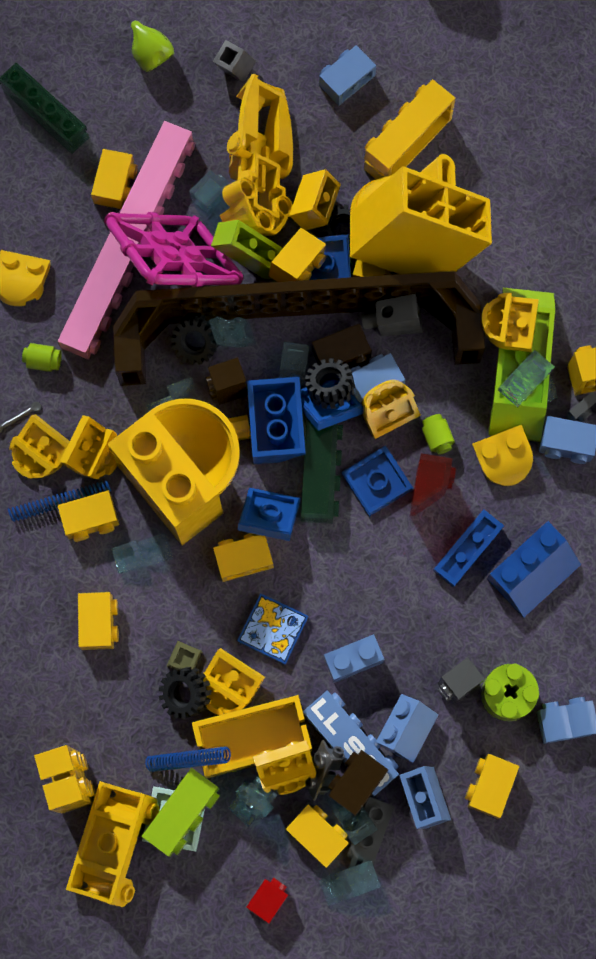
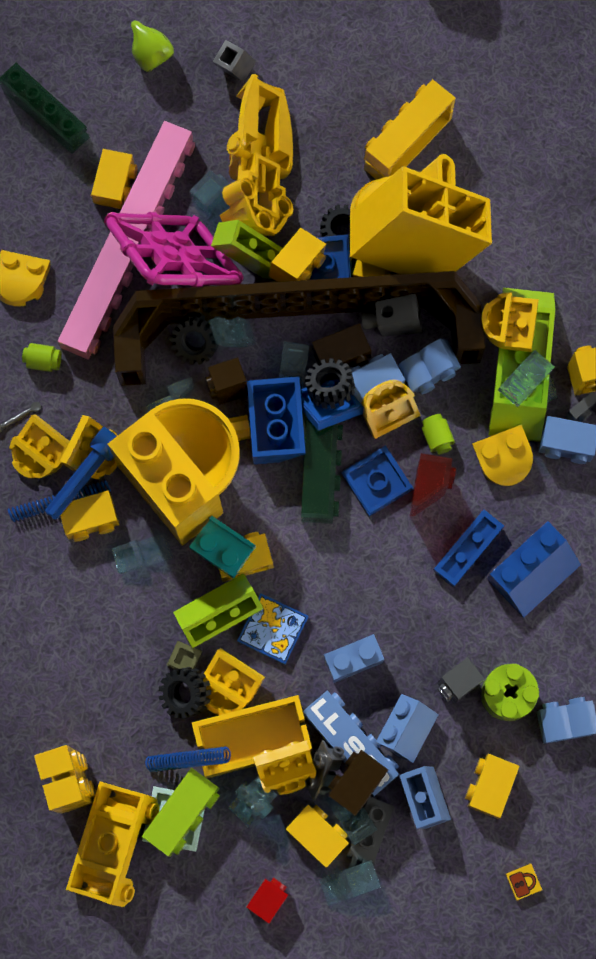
(81, 476): none -> blue axle
(96, 621): yellow brick -> none
(218, 610): none -> lime brick
(222, 547): none -> teal plate
(269, 514): blue tile -> none
(315, 200): yellow brick -> none
(347, 75): medium blue brick -> none
(429, 366): none -> medium blue brick
(523, 882): none -> tile

